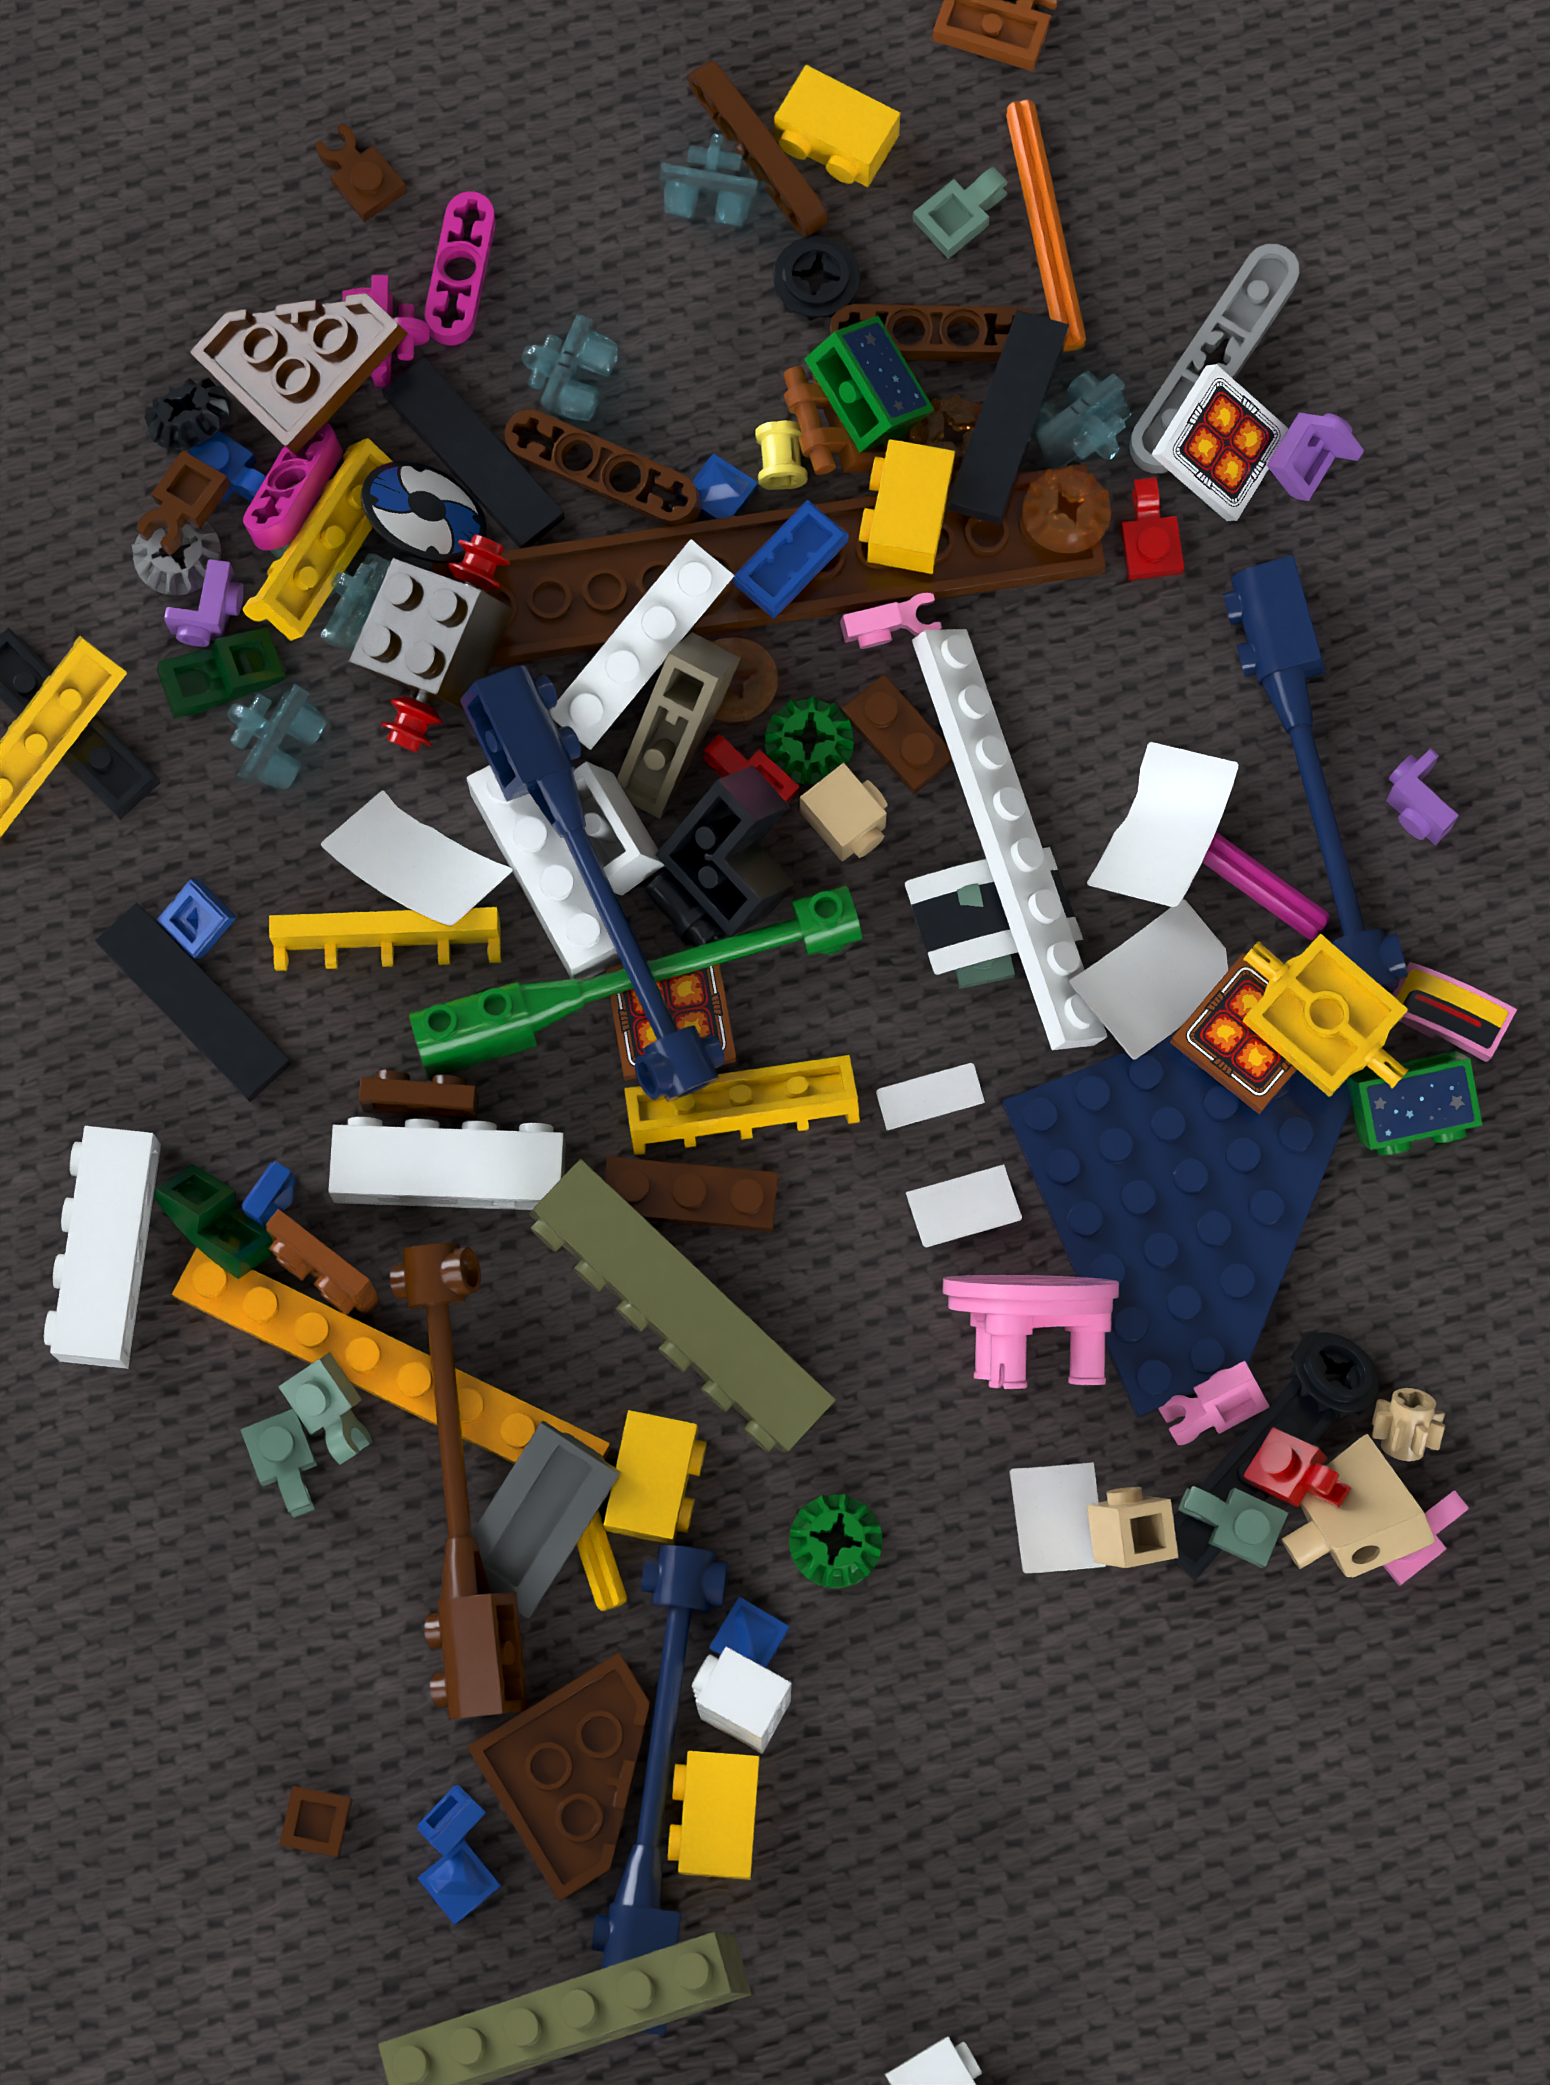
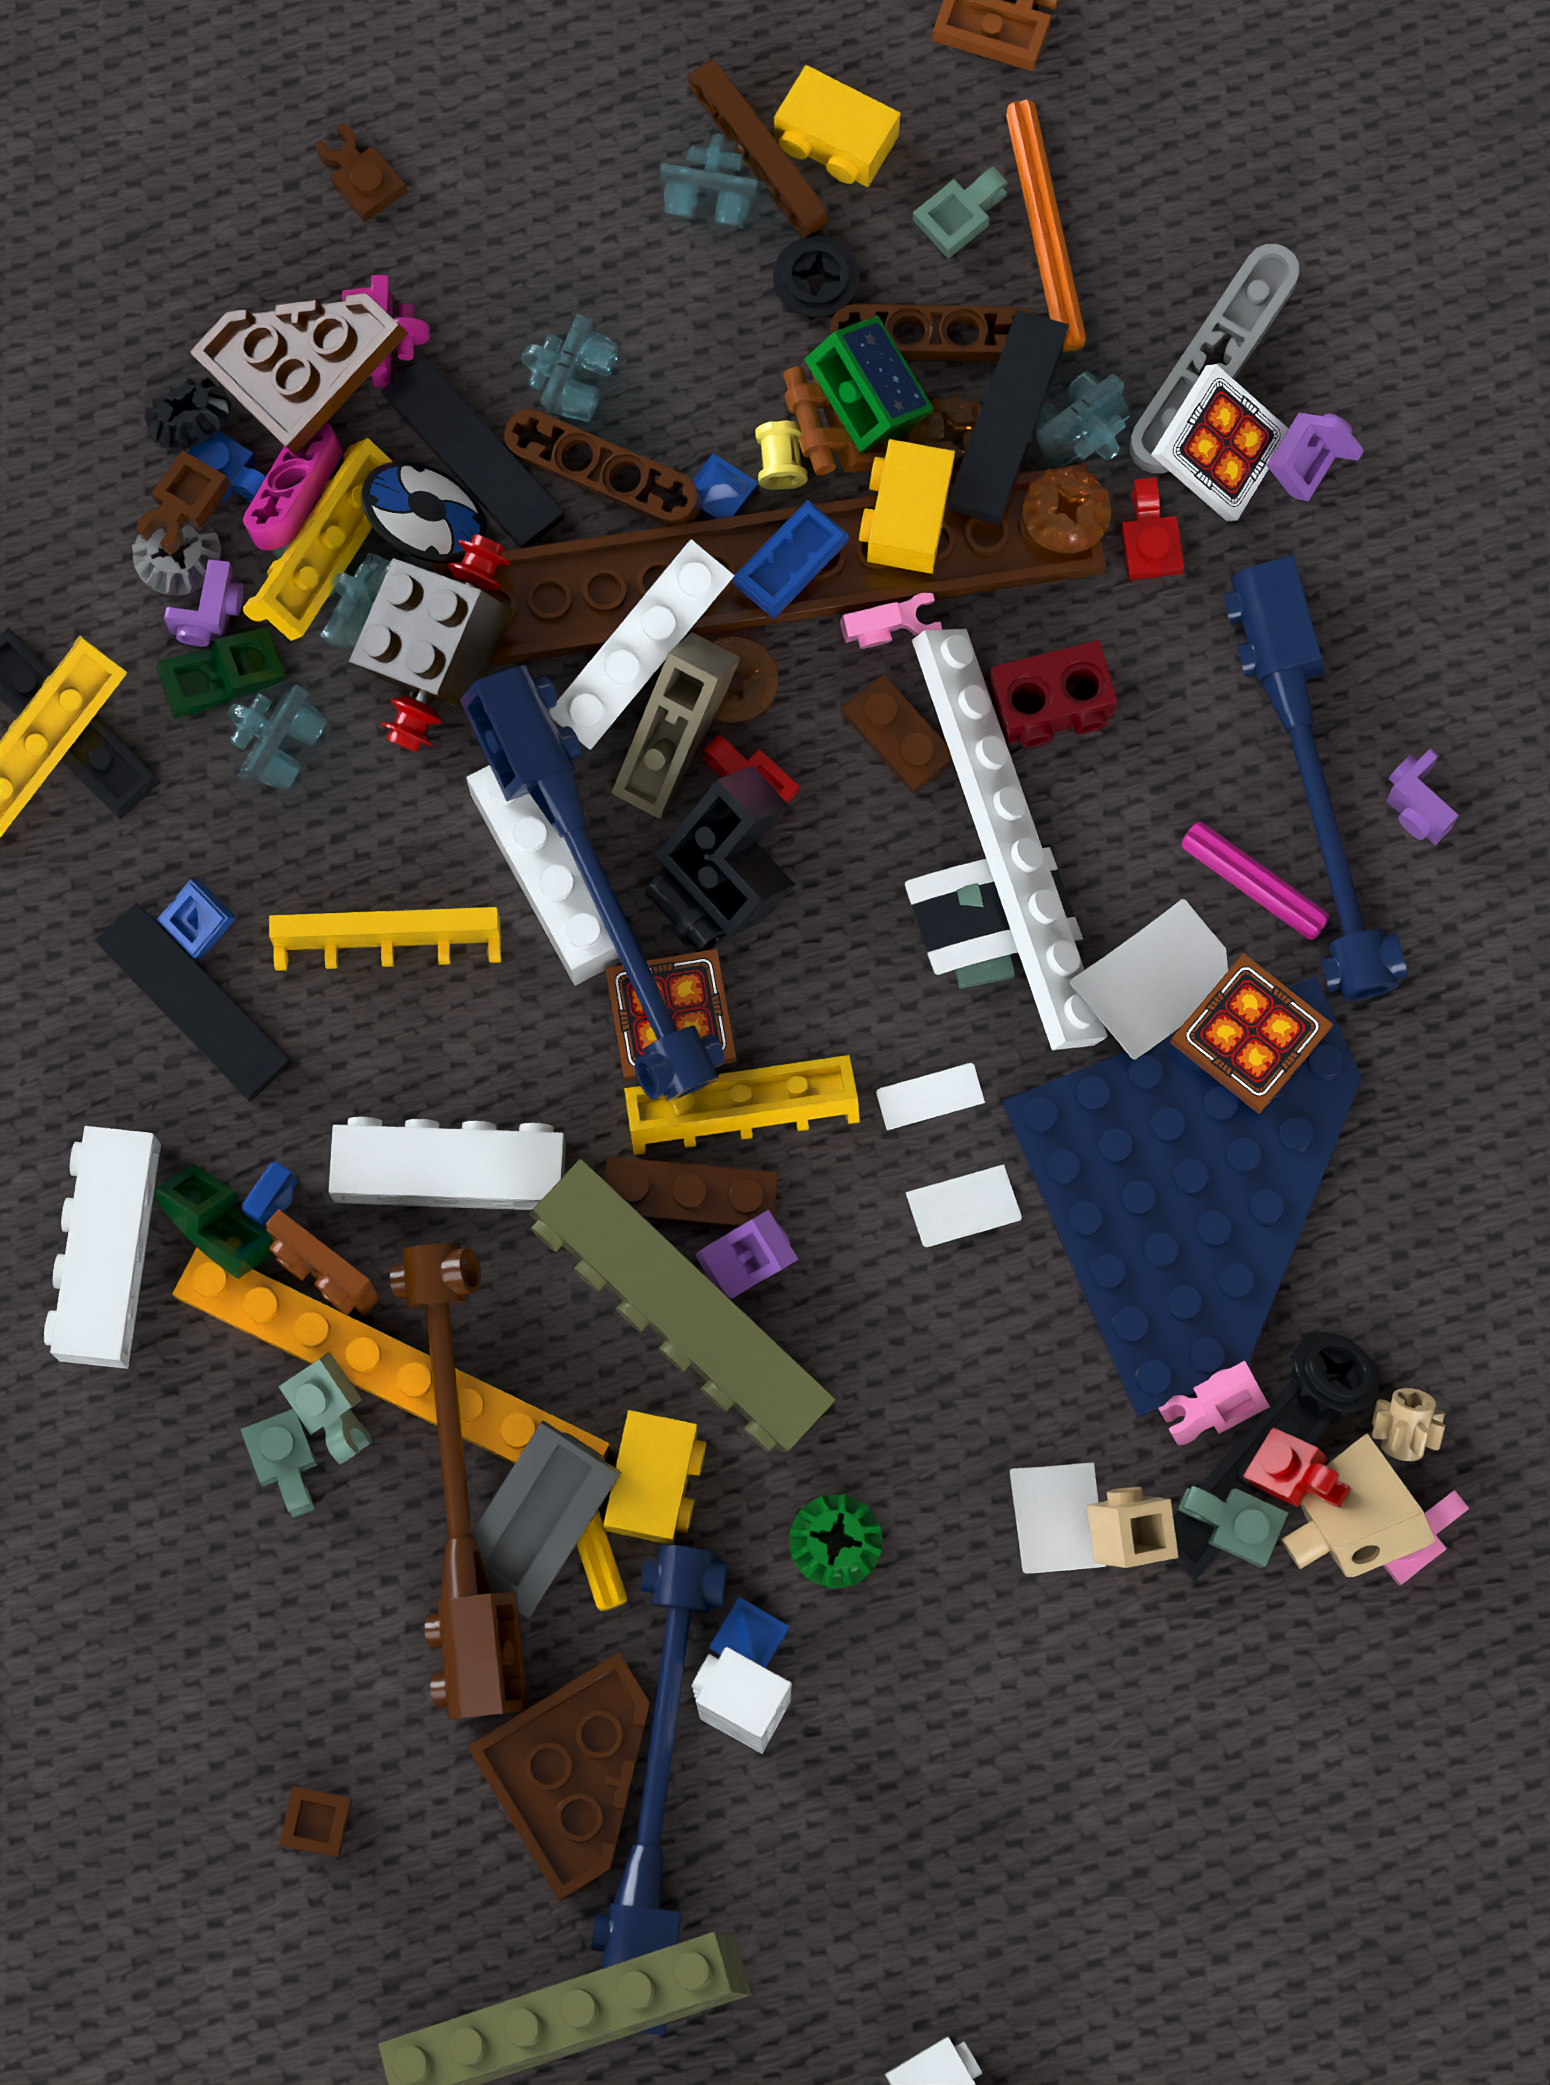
(395, 1093): reddish brown plate -> none
(413, 861): white sticker -> none
(450, 1820): blue tile -> none
(452, 229): dark pink beam -> none
(459, 1882): blue tile -> none
(508, 1016): green bar -> none
(615, 829): white brick -> none
(716, 1816): yellow brick -> none
(747, 1255): none -> medium lavender bracket
(789, 753): green gear -> none
(845, 813): tan brick -> none
(1012, 1305): bright pink piece -> none
(1046, 680): none -> dark red brick
(1167, 826): white sticker -> none
(1325, 1015): yellow plate -> none
(1430, 1101): brick -> none
(1453, 1011): slope -> none

